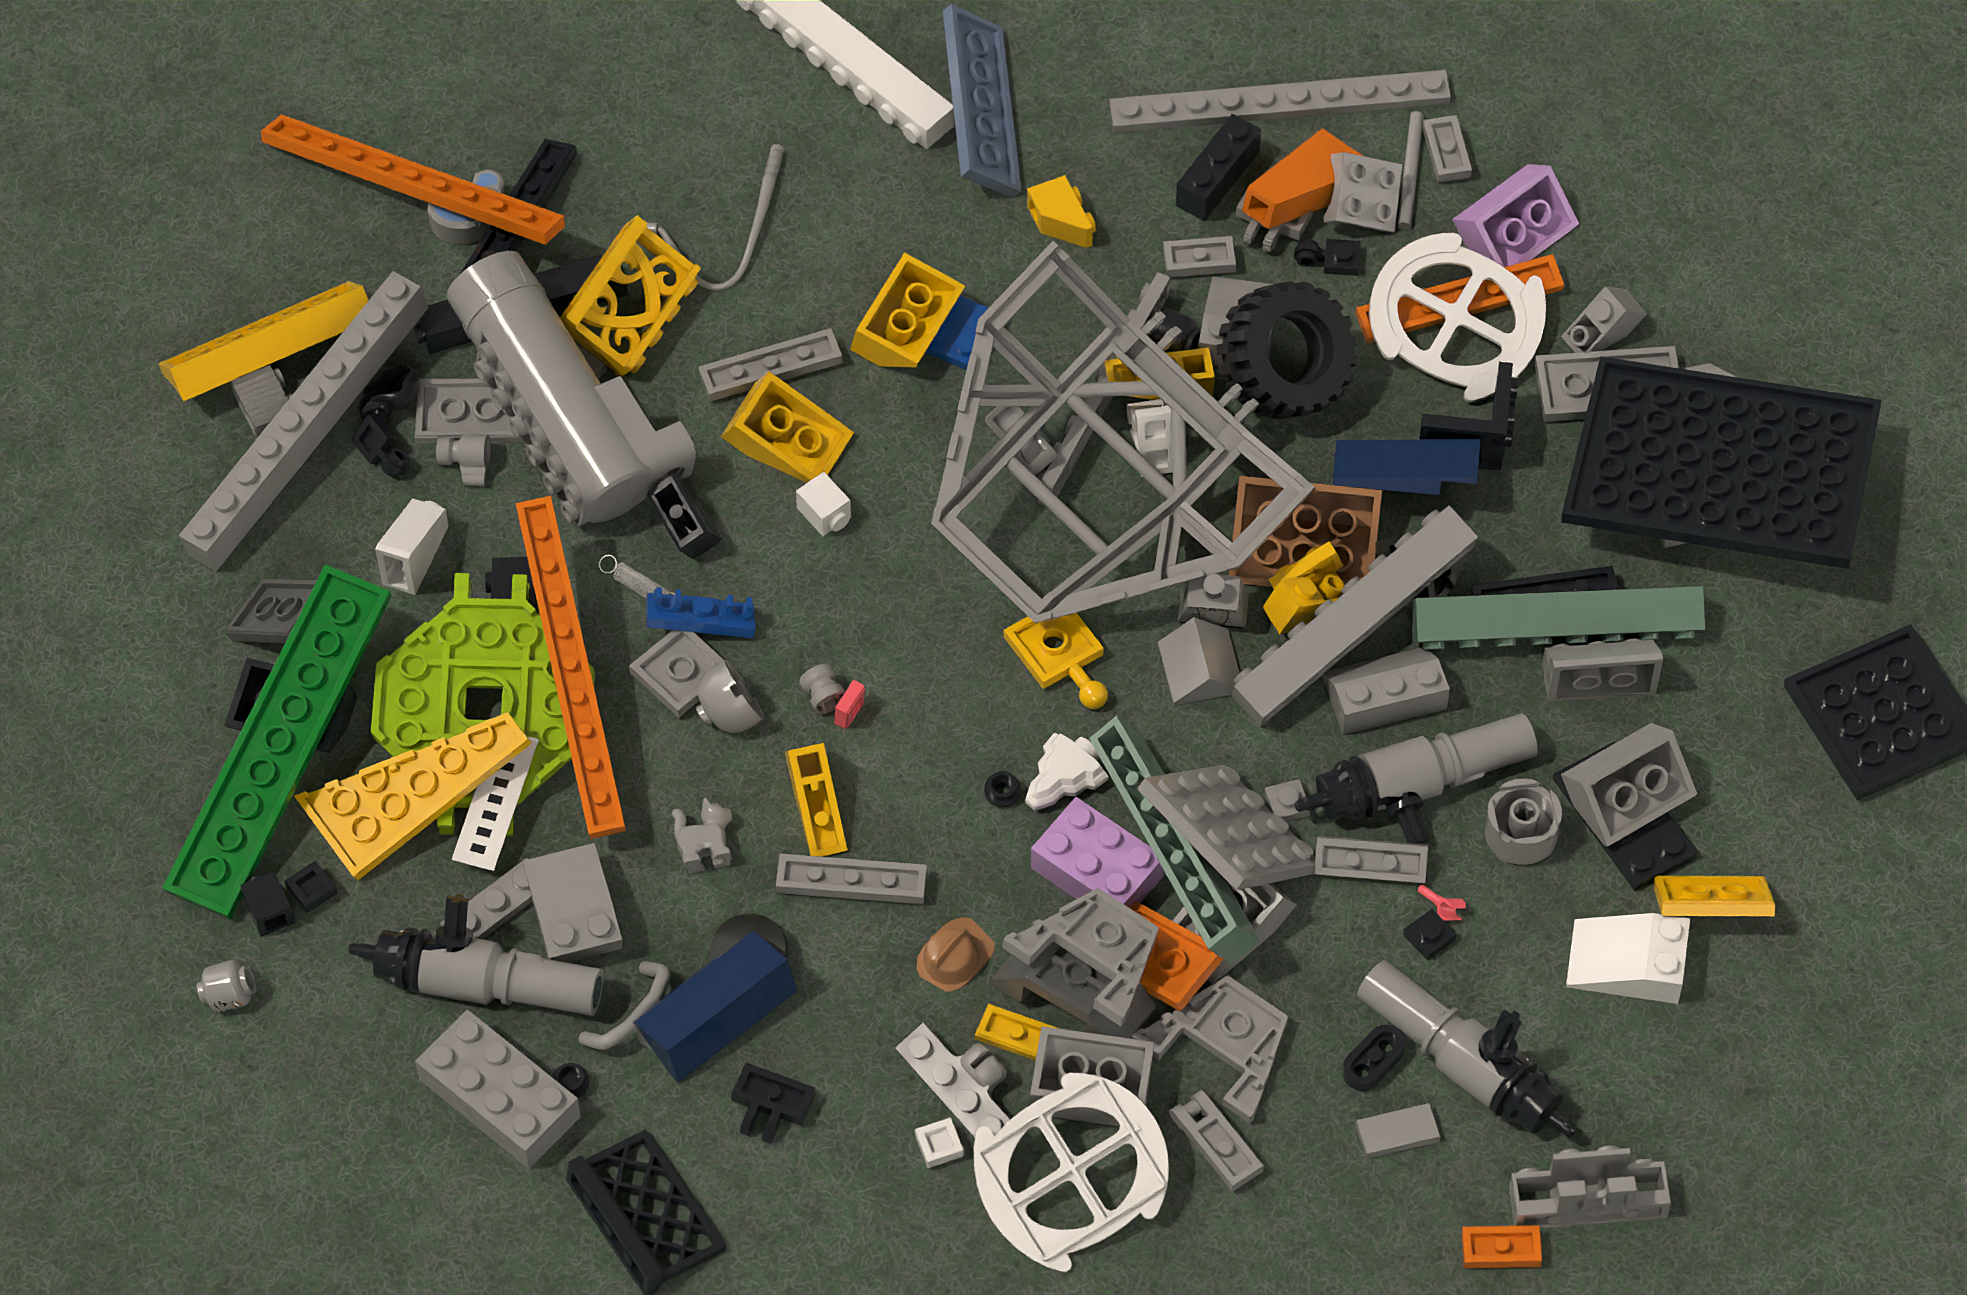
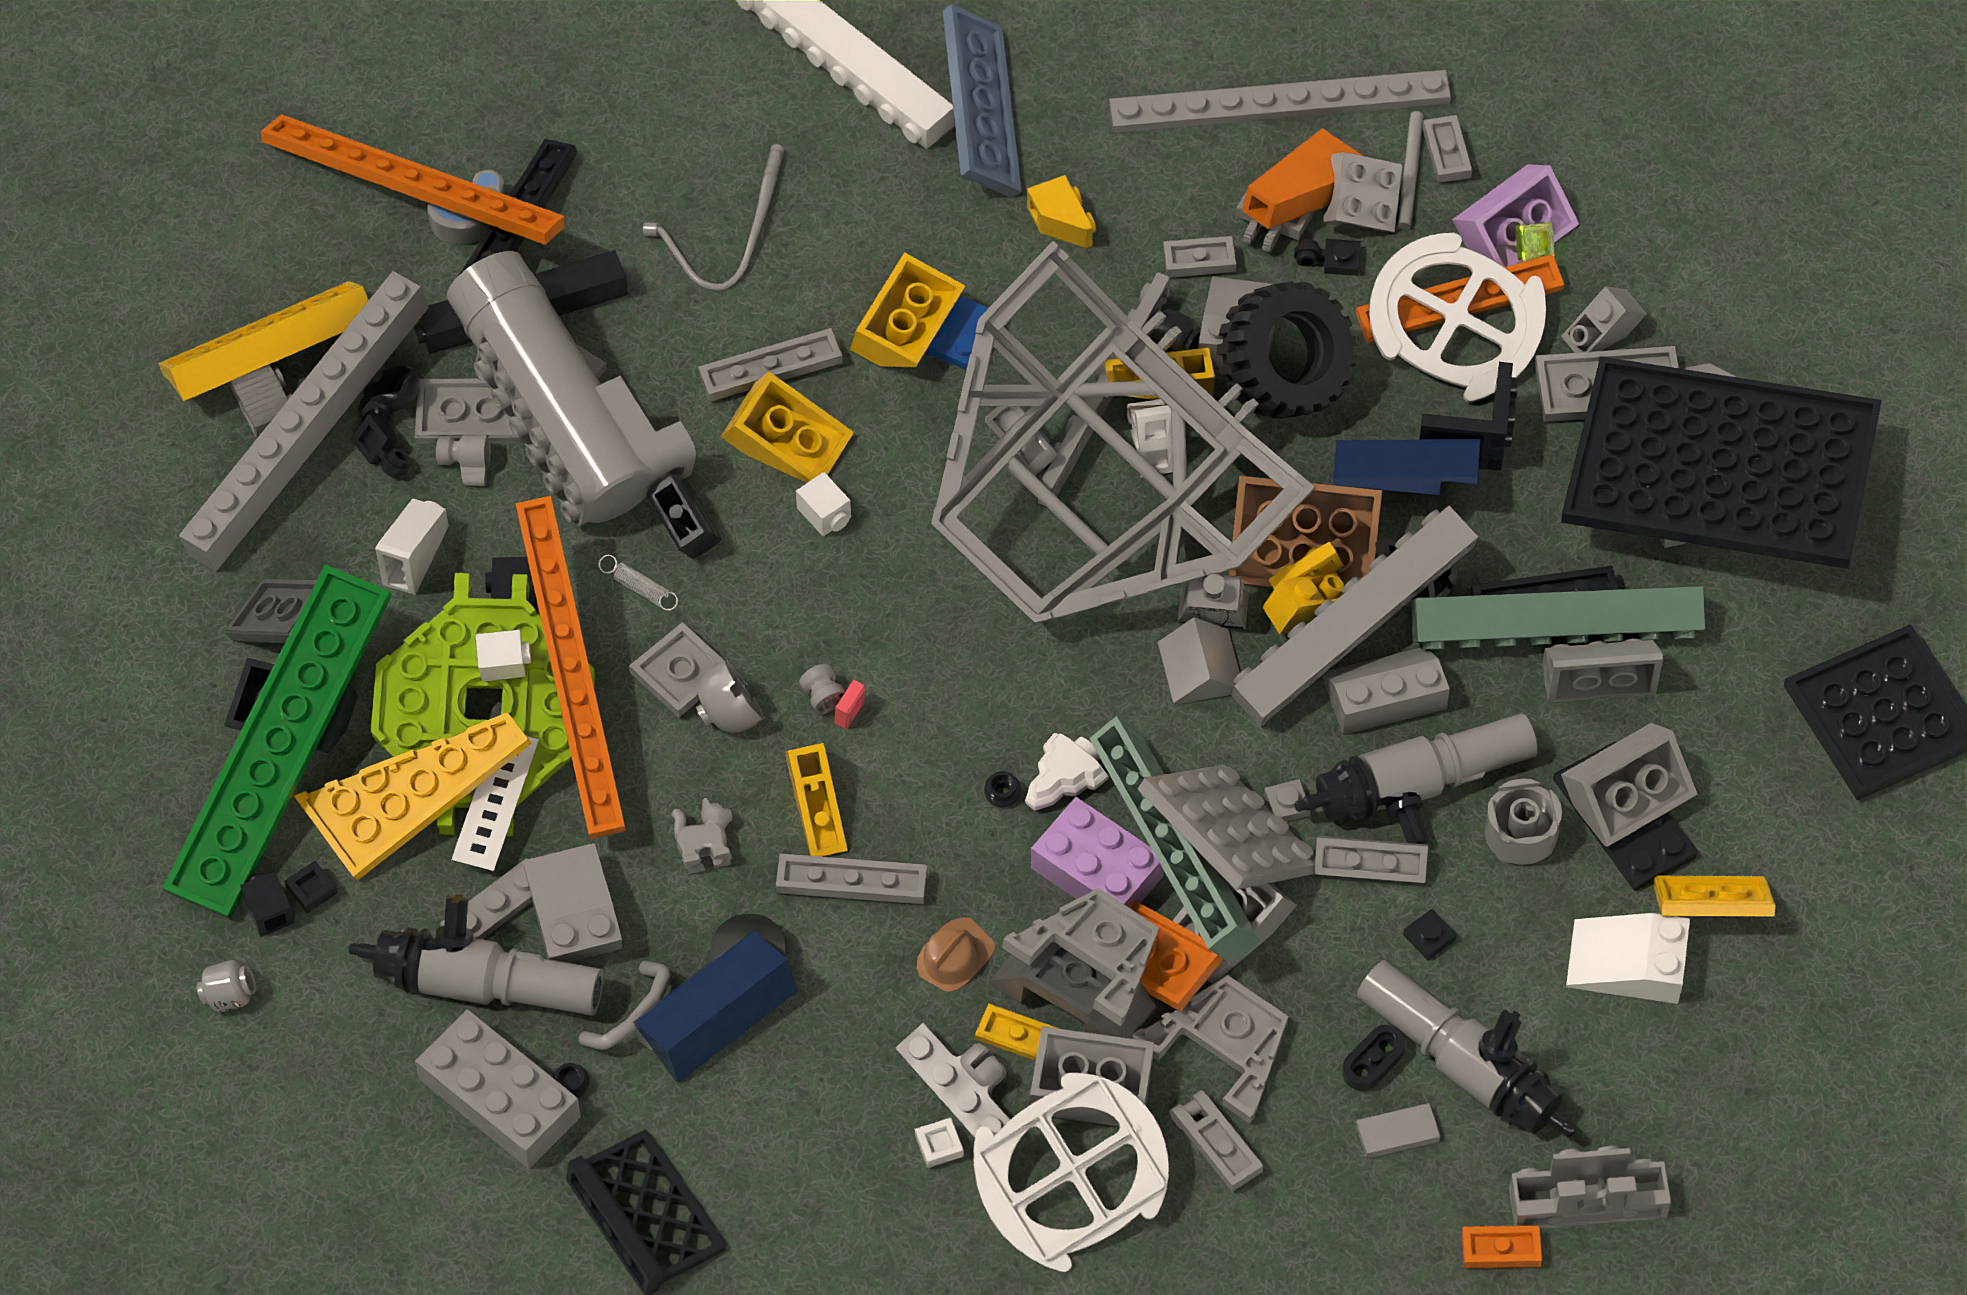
(502, 655): none -> white brick
(585, 307): yellow fence -> none
(700, 614): blue plate -> none
(773, 1095): black hinge -> none
(1054, 664): yellow plate -> none
(1218, 167): black brick -> none
(1445, 906): coral hand -> none
(1534, 240): none -> clear neon green plate

